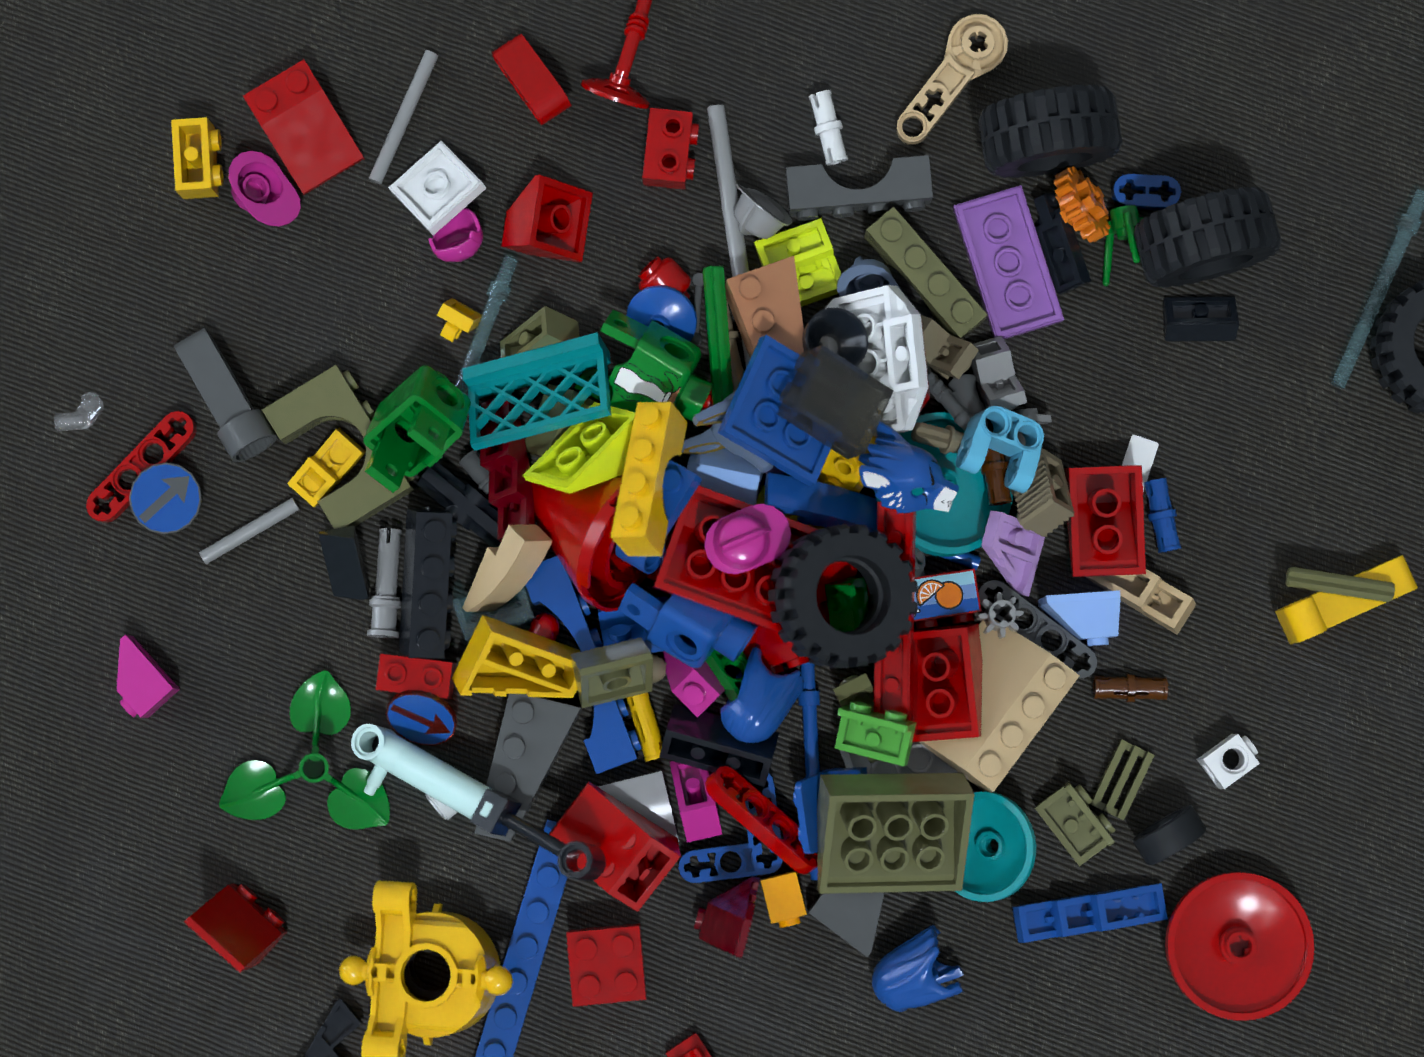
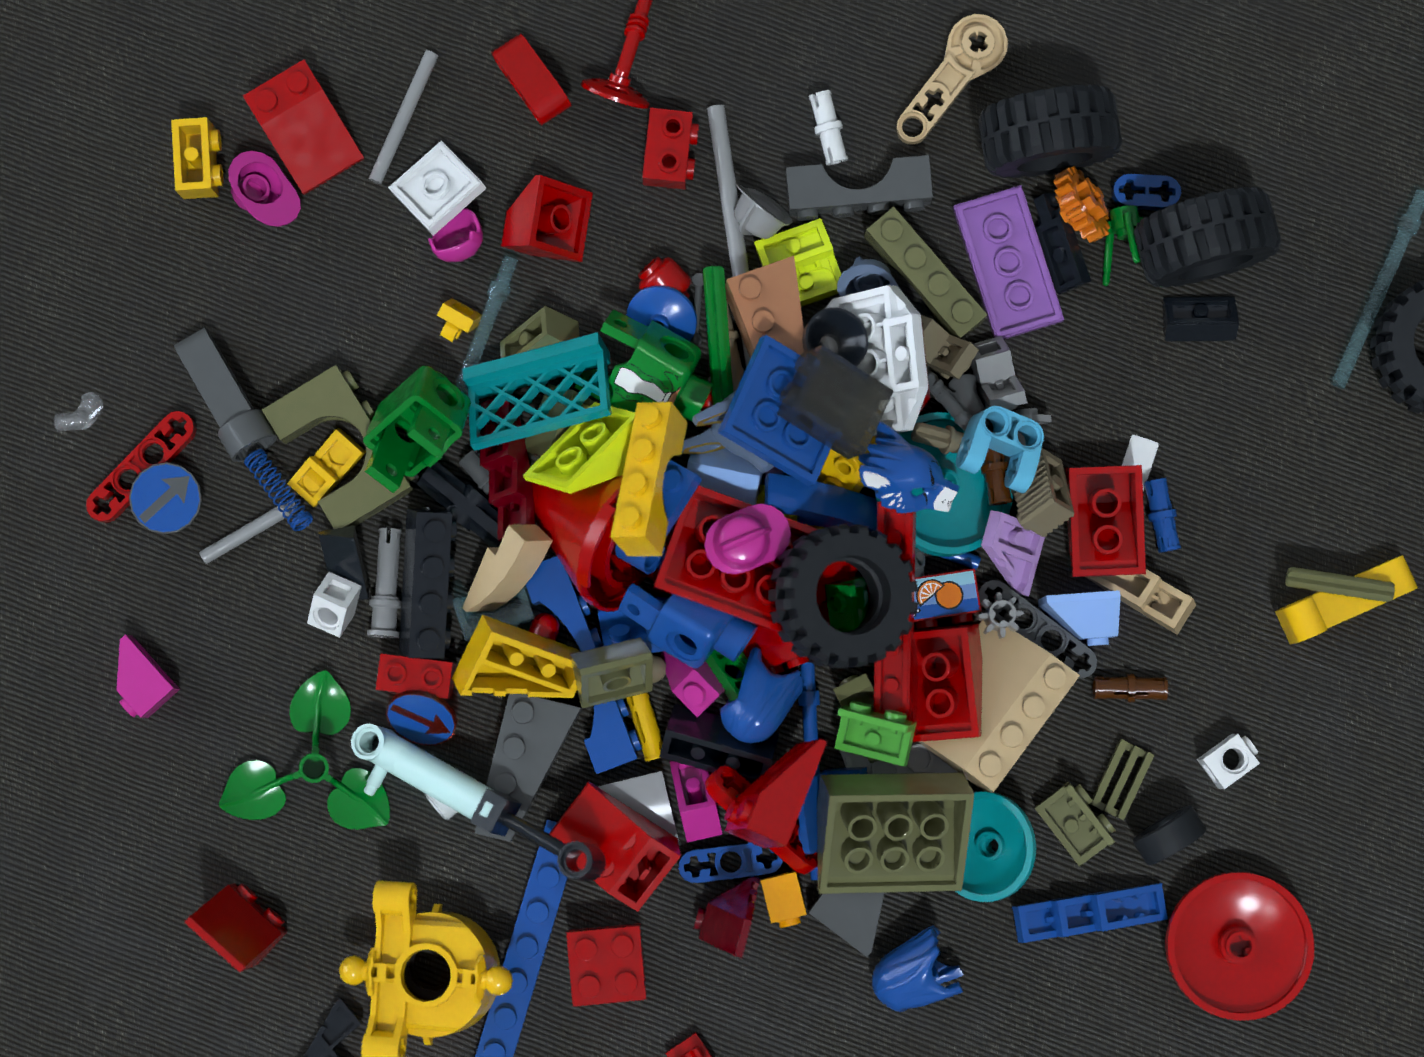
(260, 461): none -> blue piece
(334, 604): none -> white brick
(772, 804): none -> red slope

